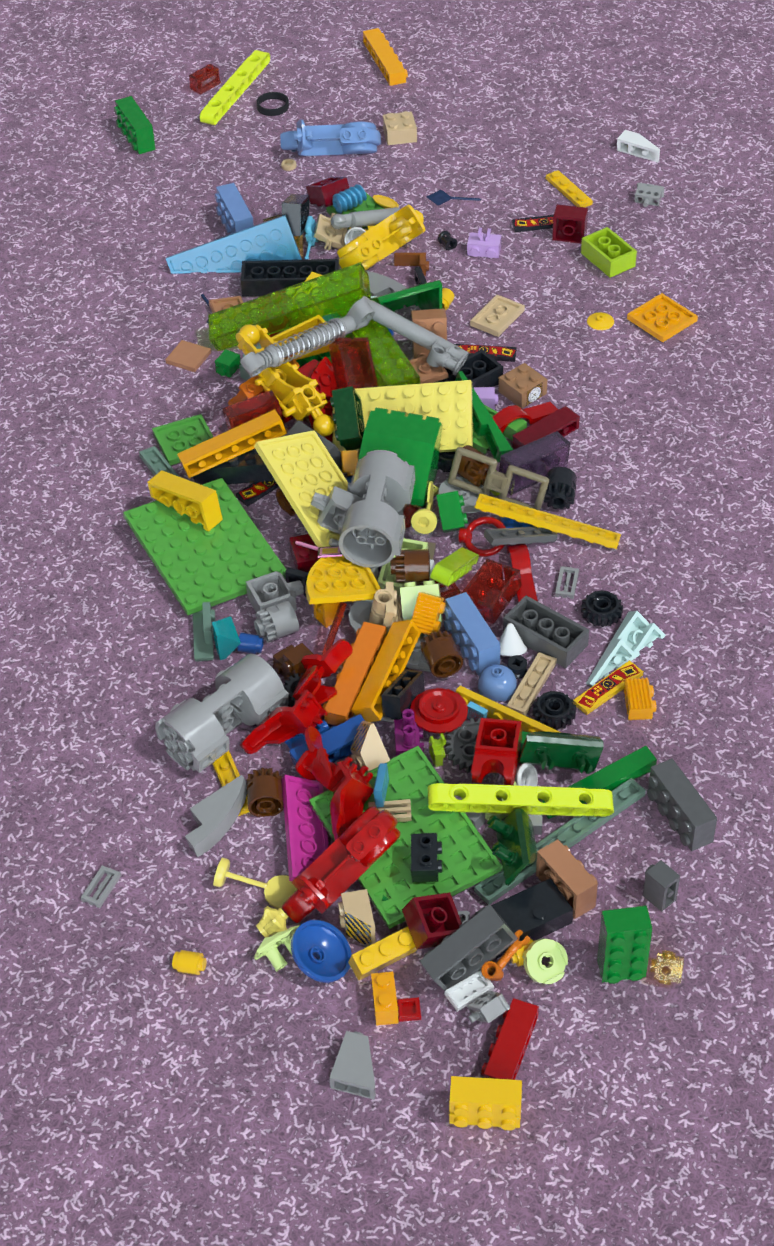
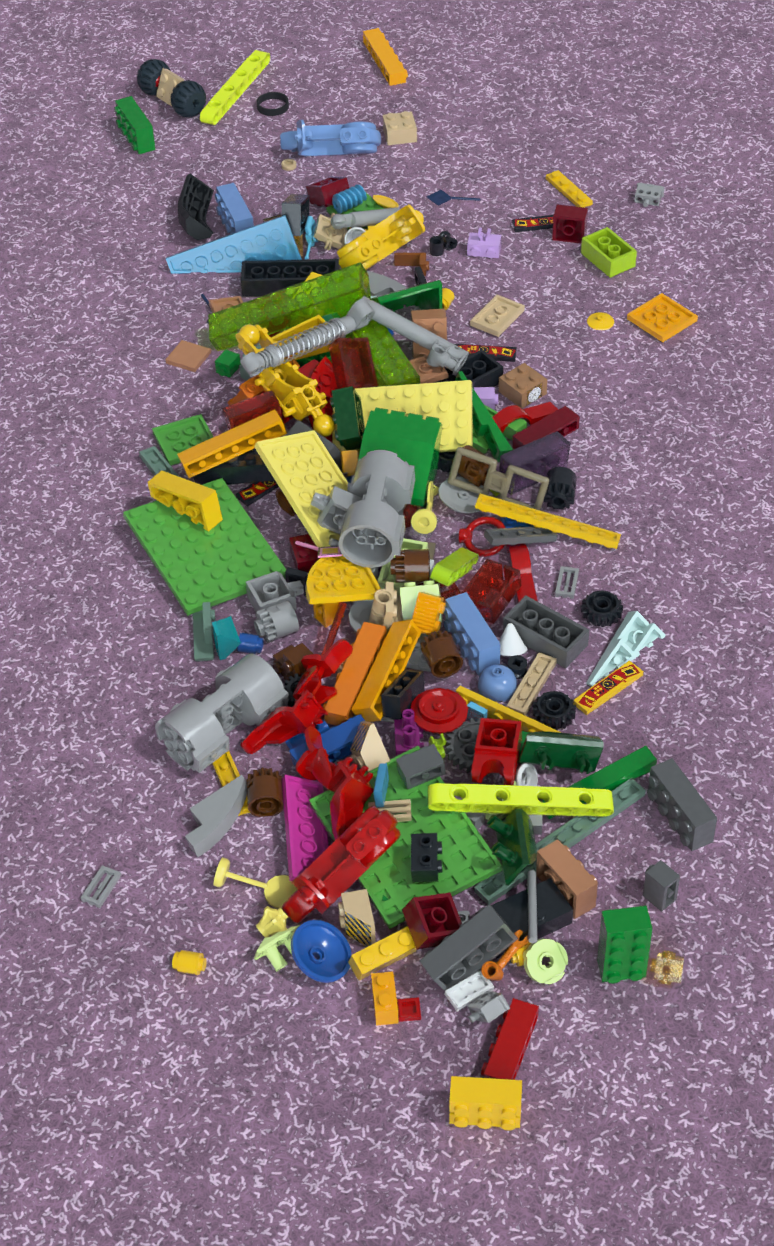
(184, 96): none -> black plate
(194, 206): none -> black piece
(204, 79): clear red window -> none
(354, 1067): light grey slope -> none
(420, 766): none -> dark grey brick
(436, 246): none -> black beam
(451, 511): green brick -> none
(532, 907): none -> light grey bar
(637, 145): white slope -> none
(639, 699): light orange brick -> none

